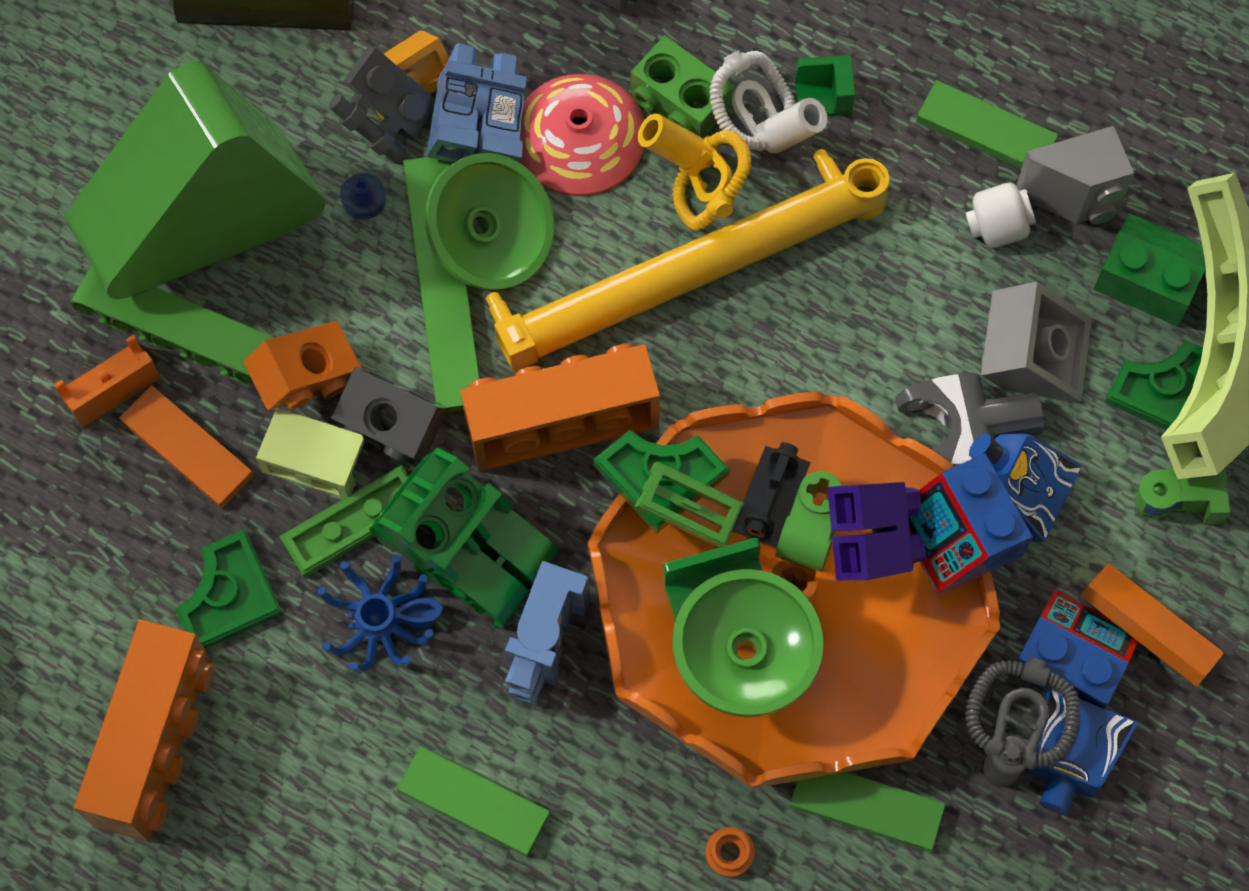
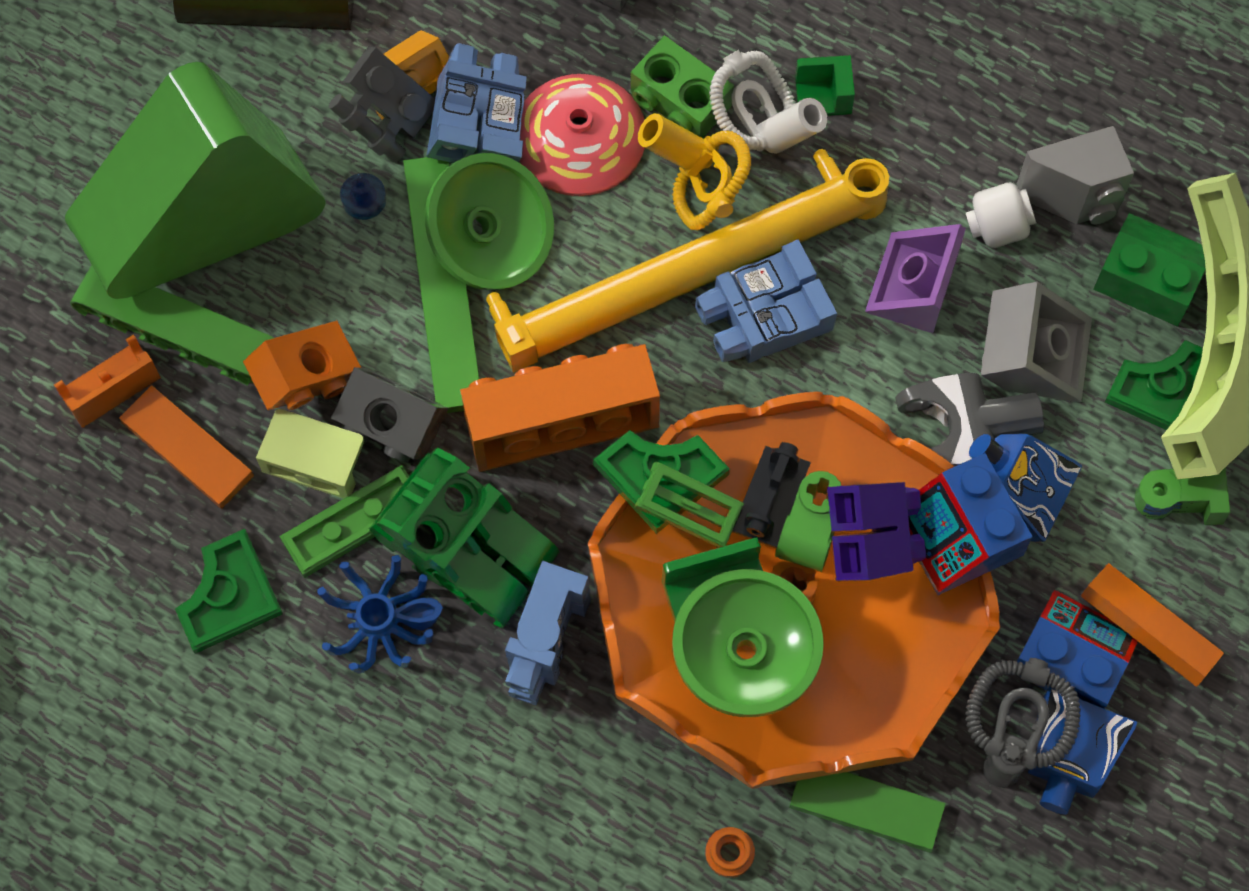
(145, 731): orange brick -> none
(473, 801): bright green tile -> none
(767, 306): none -> medium blue hips
(916, 275): none -> medium lavender slope
(982, 125): bright green tile -> none

